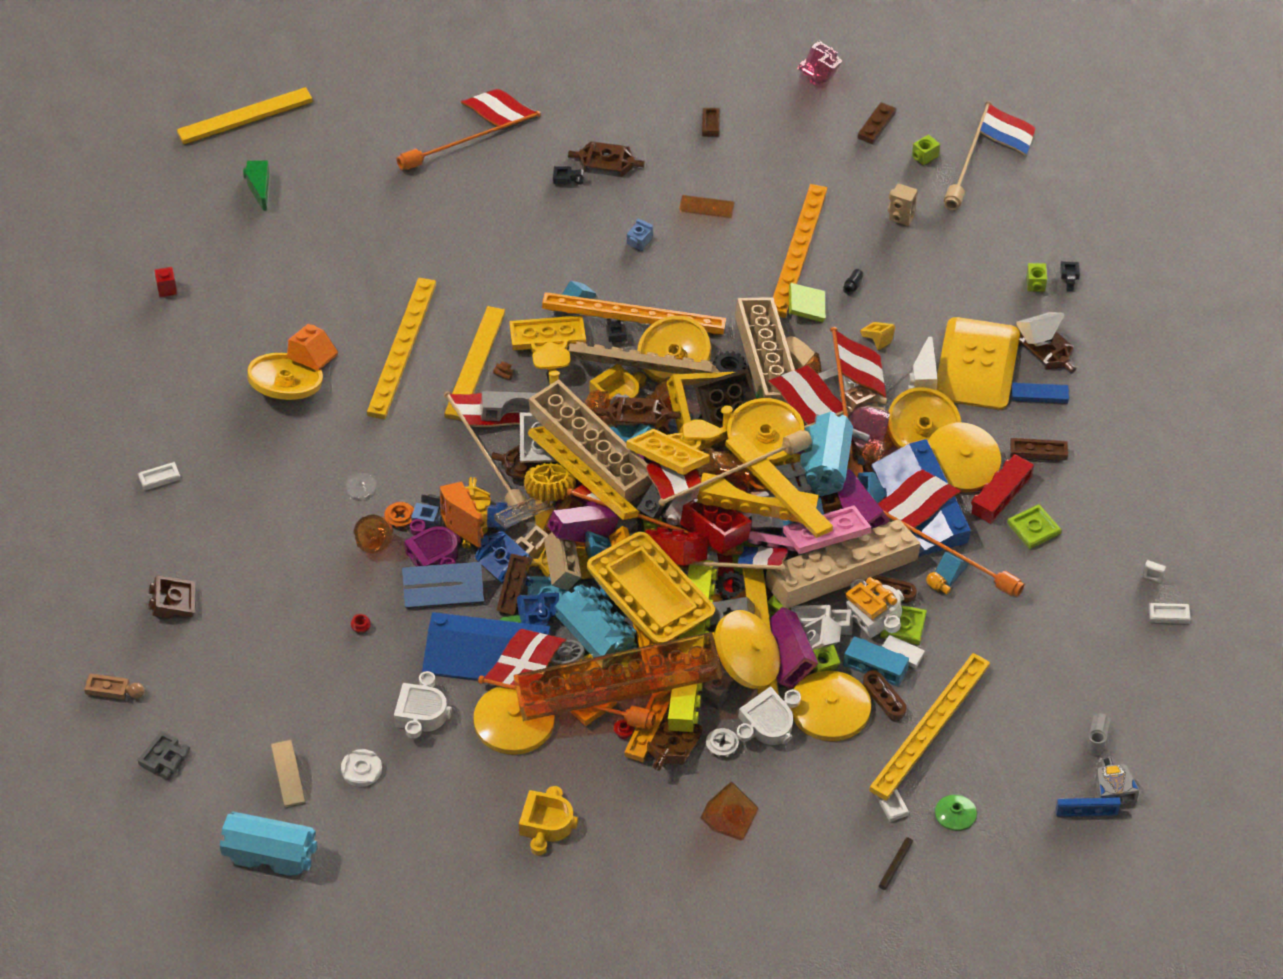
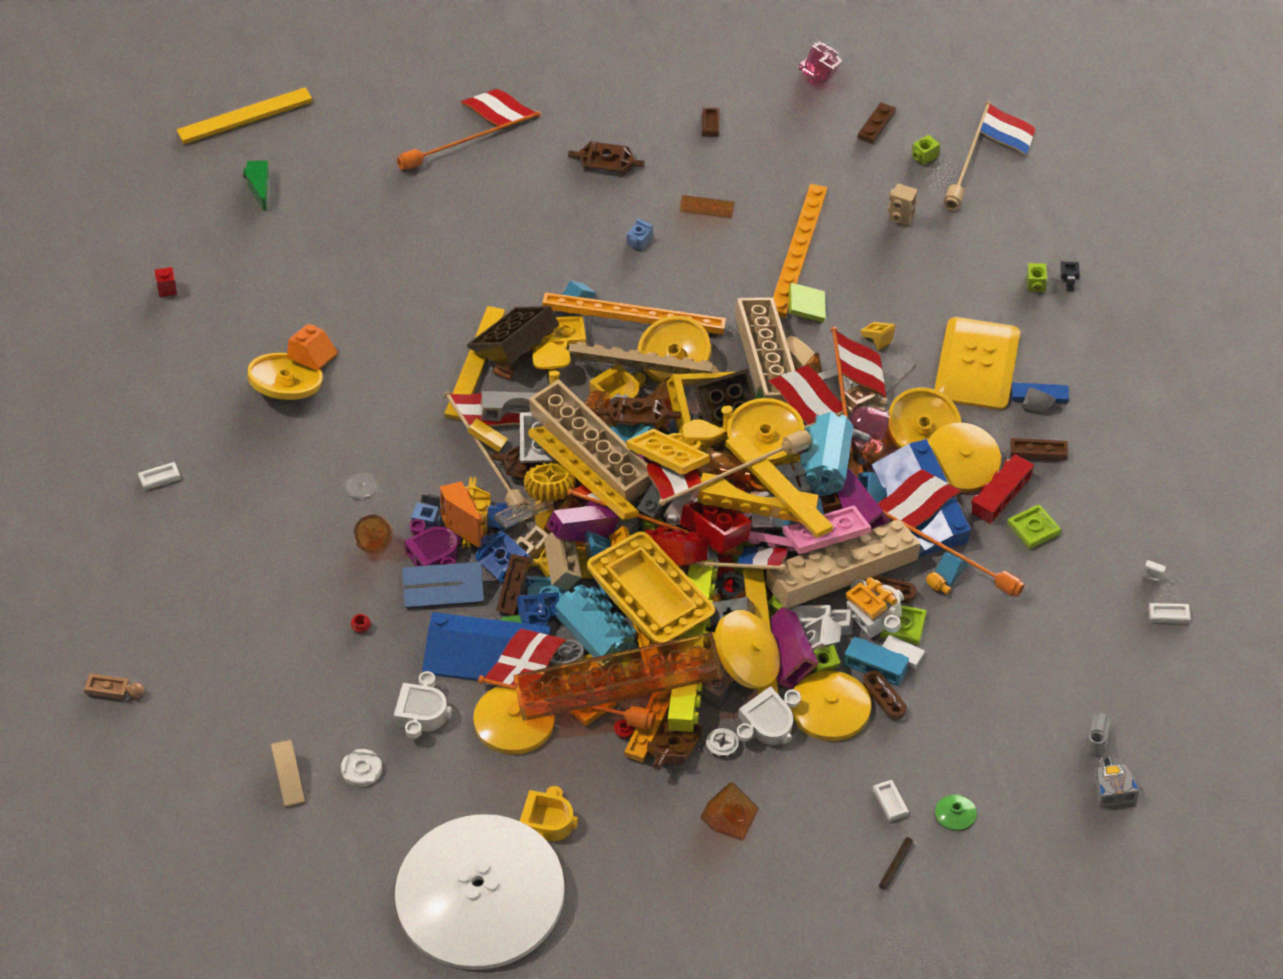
(159, 750): dark grey plate -> none
(171, 597): reddish brown plate -> none
(261, 840): medium azure brick -> none
(399, 508): orange gear -> none
(401, 348): yellow plate -> none
(484, 923): none -> white dish
(487, 435): none -> yellow tile
(515, 333): none -> dark brown slope
(565, 174): black plate -> none
(616, 331): black plate -> none
(729, 359): black tyre -> none
(852, 283): black pin -> none
(924, 368): white slope -> none
(929, 727): yellow plate -> none
(1037, 400): none -> light grey brick
(1040, 328): white slope -> none
(1055, 354): reddish brown plate -> none
(1088, 807): blue tile -> none

